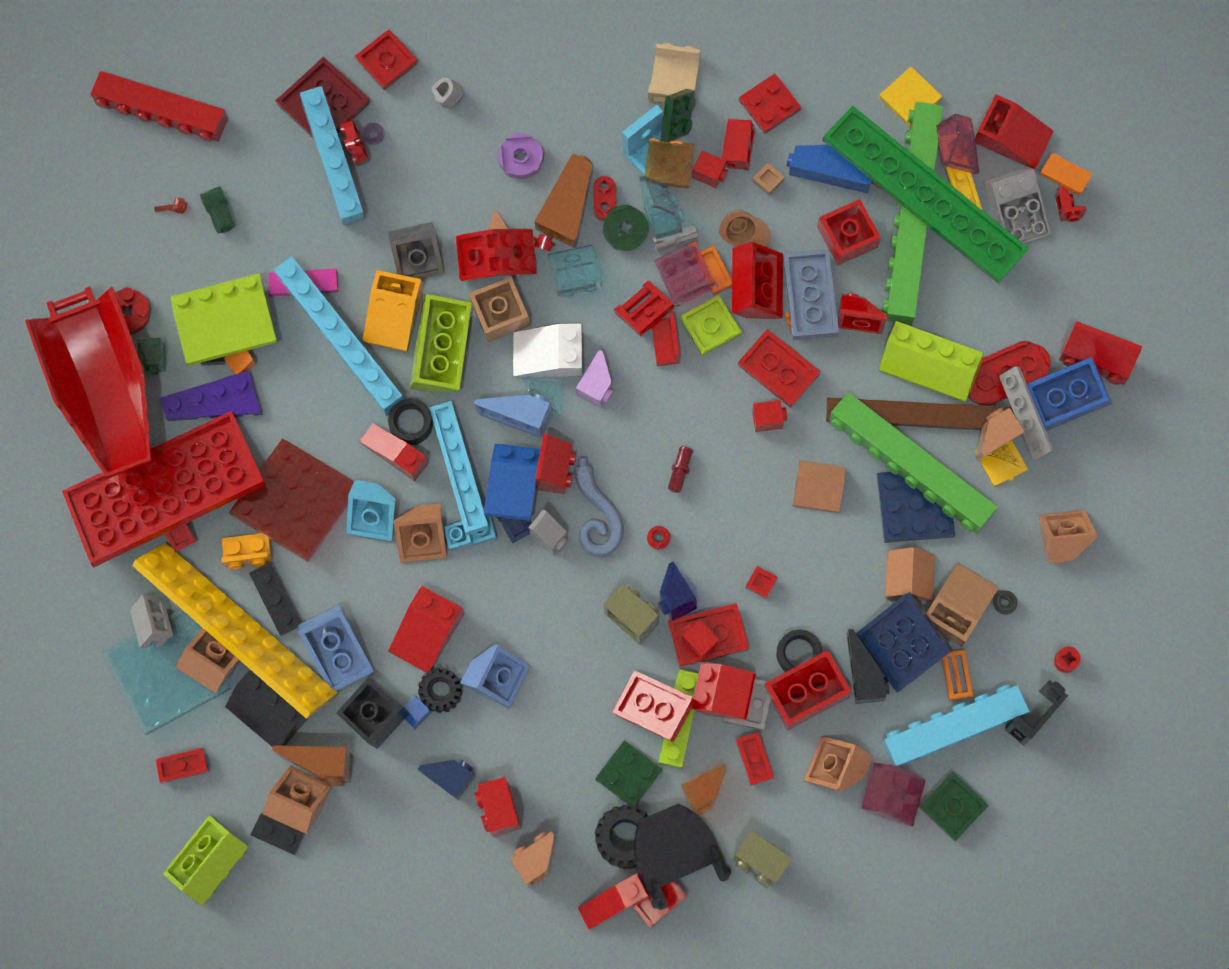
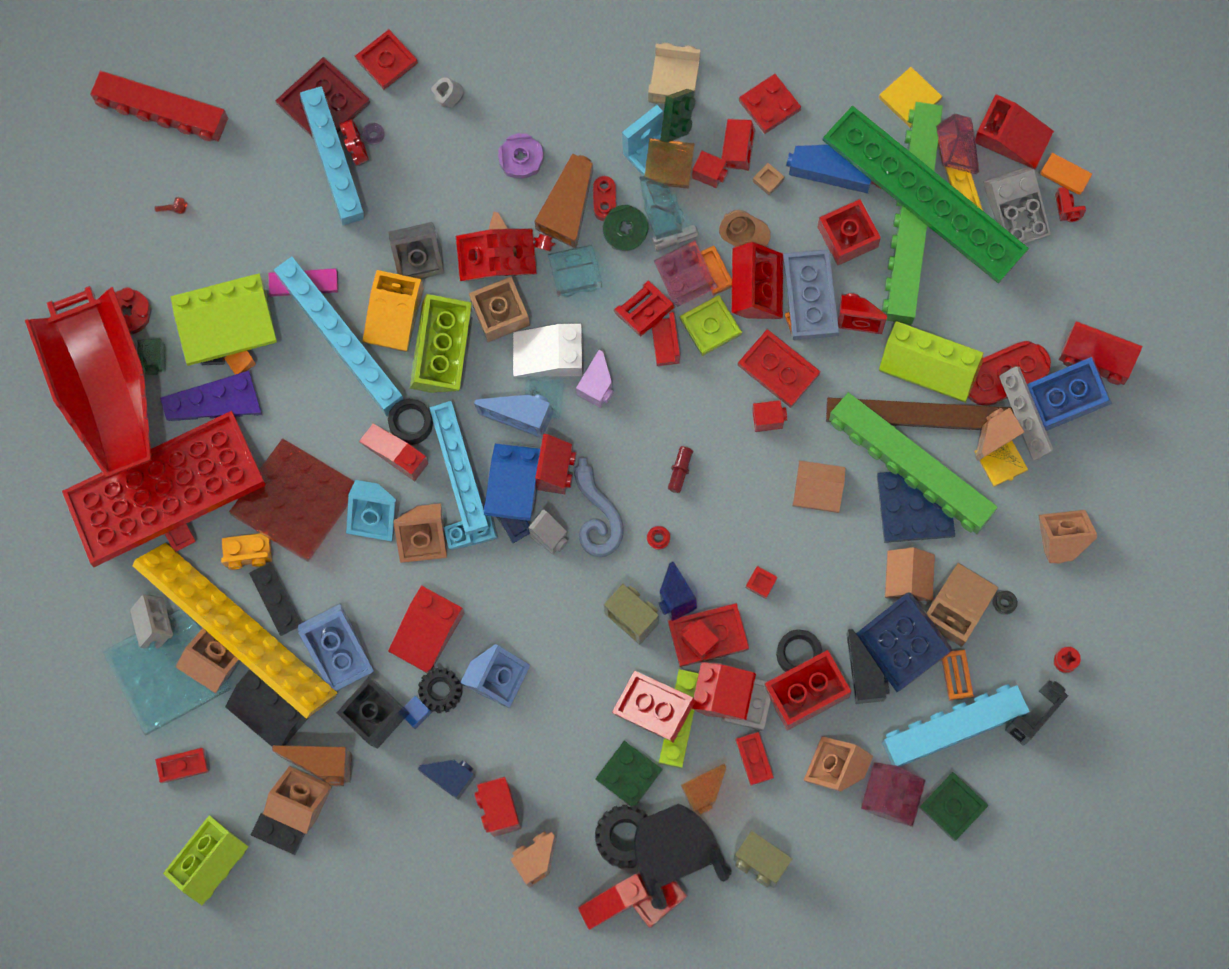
(216, 205): clear green piece -> none

